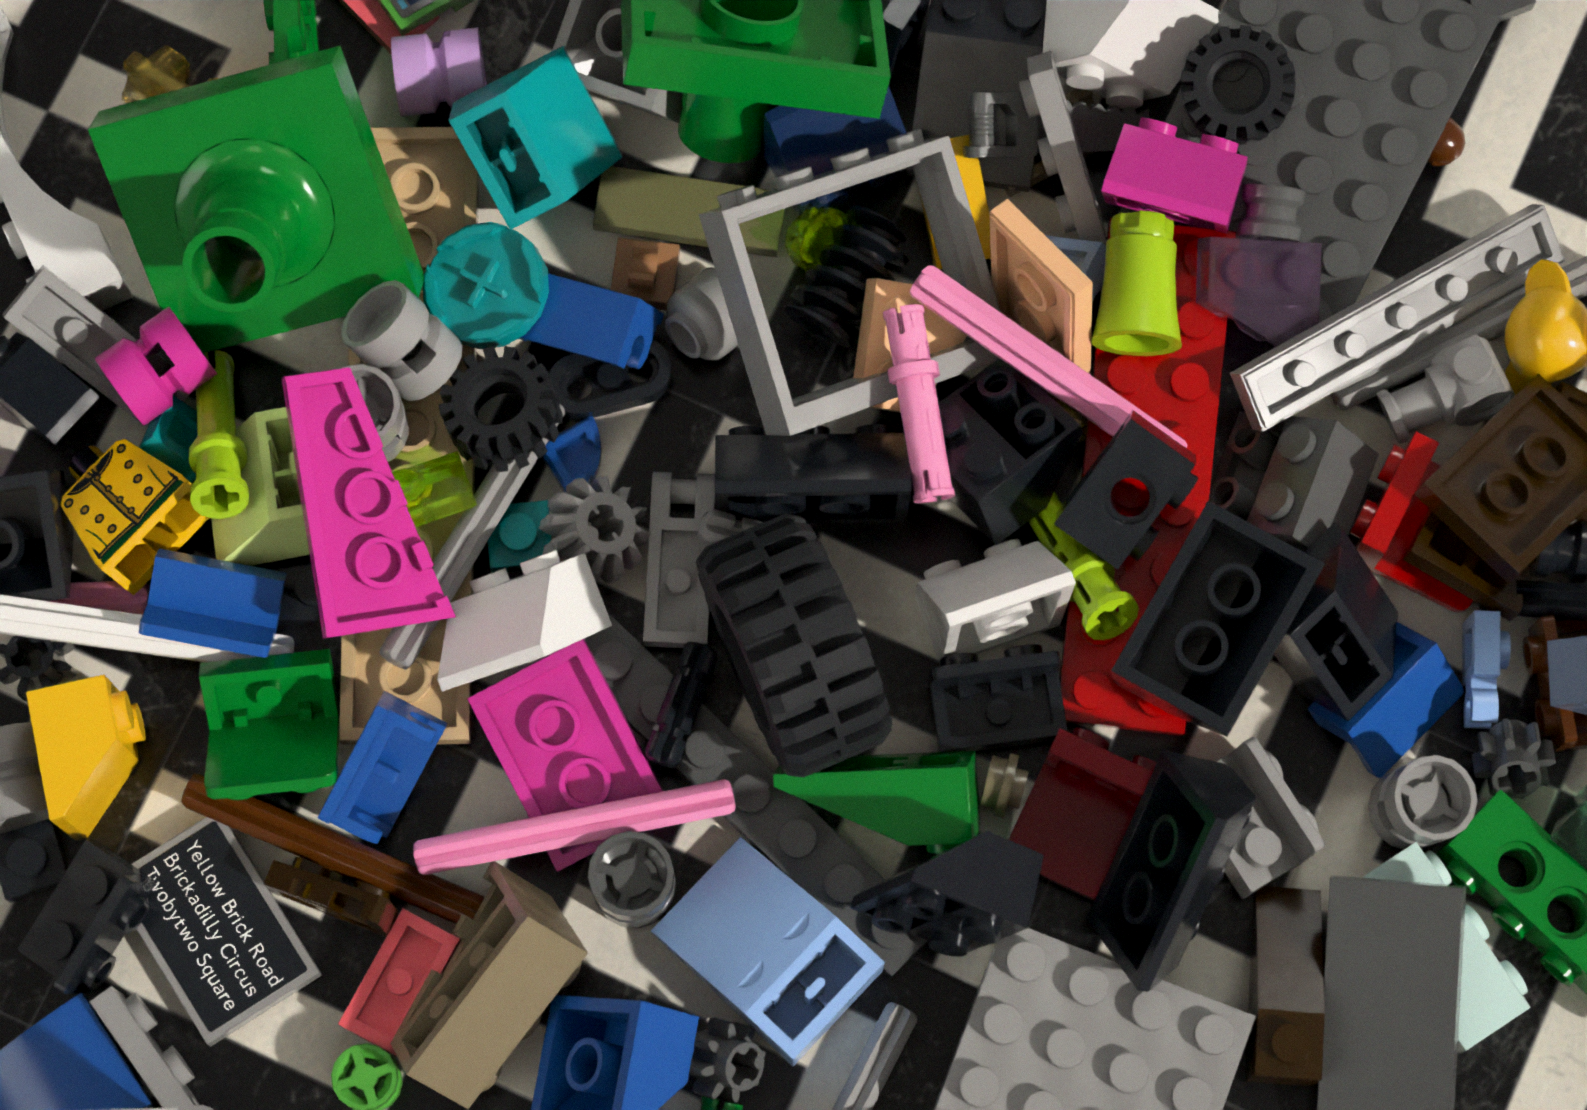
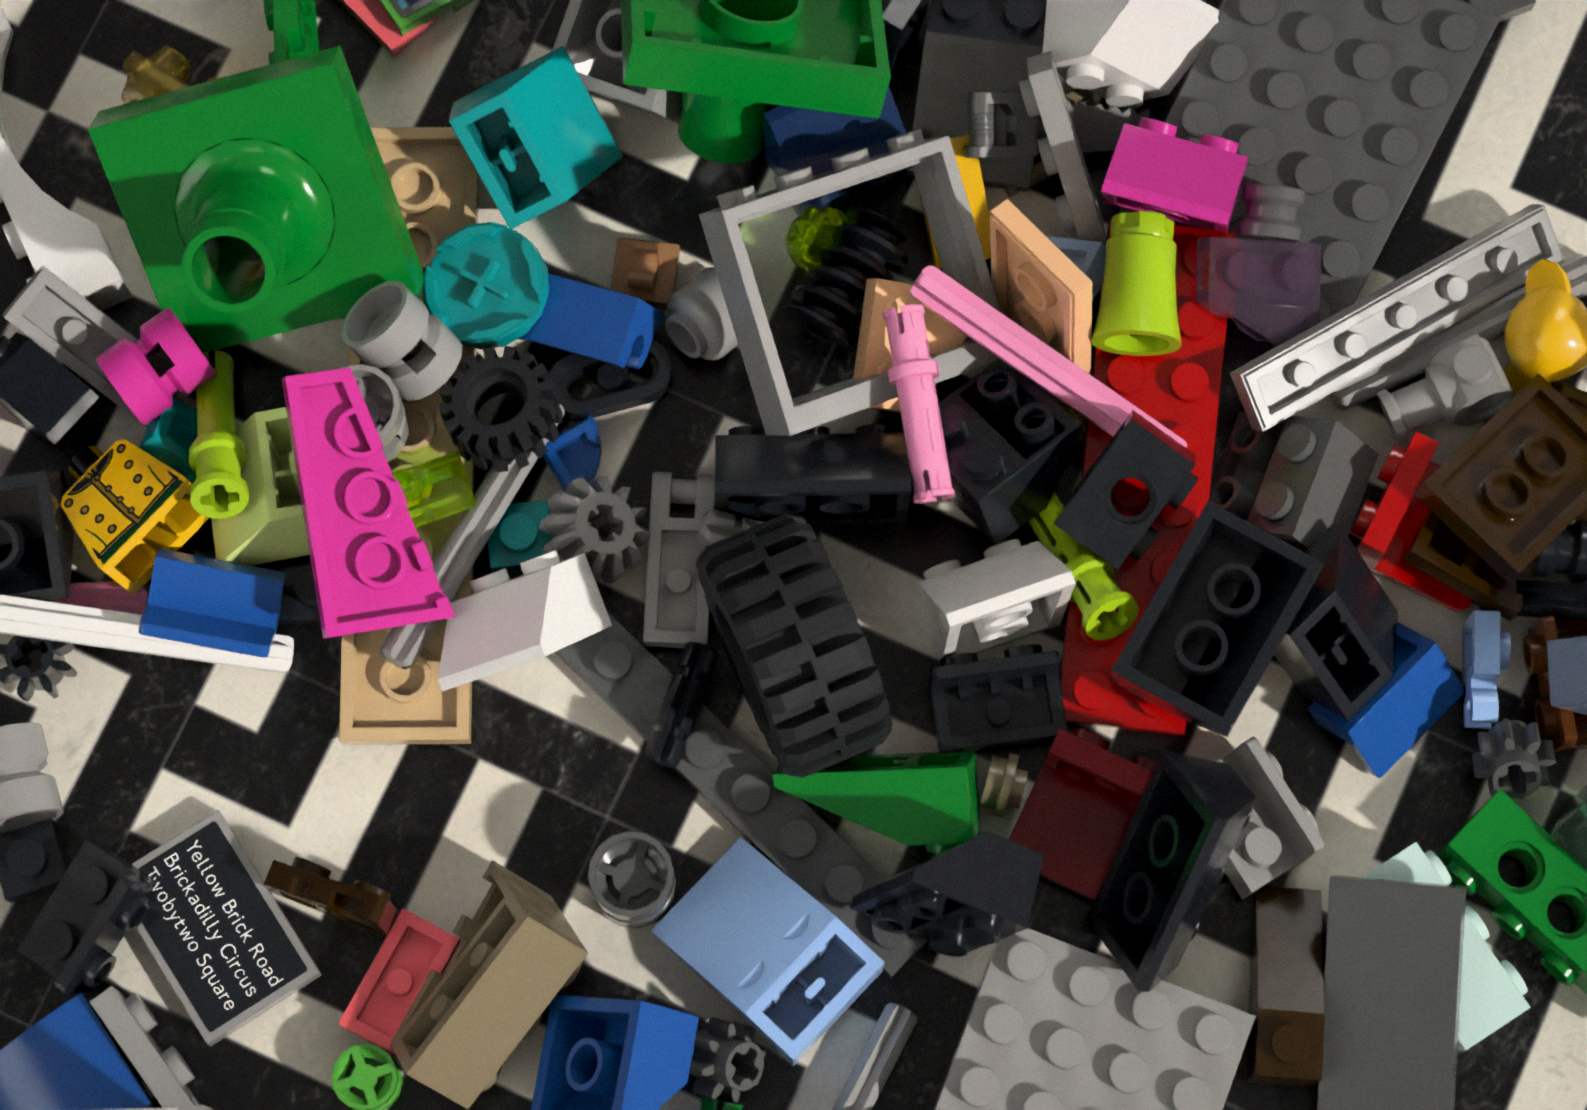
(84, 748): yellow slope -> none
(270, 724): green bracket -> none
(335, 852): reddish brown axle -> none
(382, 769): blue hinge -> none
(436, 71): lavender wheel -> none
(564, 740): dark pink plate -> none
(573, 827): bright pink axle -> none
(670, 207): olive tile -> none
(1232, 46): black tyre -> none
(1422, 802): light grey wheel -> none
(1449, 145): reddish brown hinge -> none

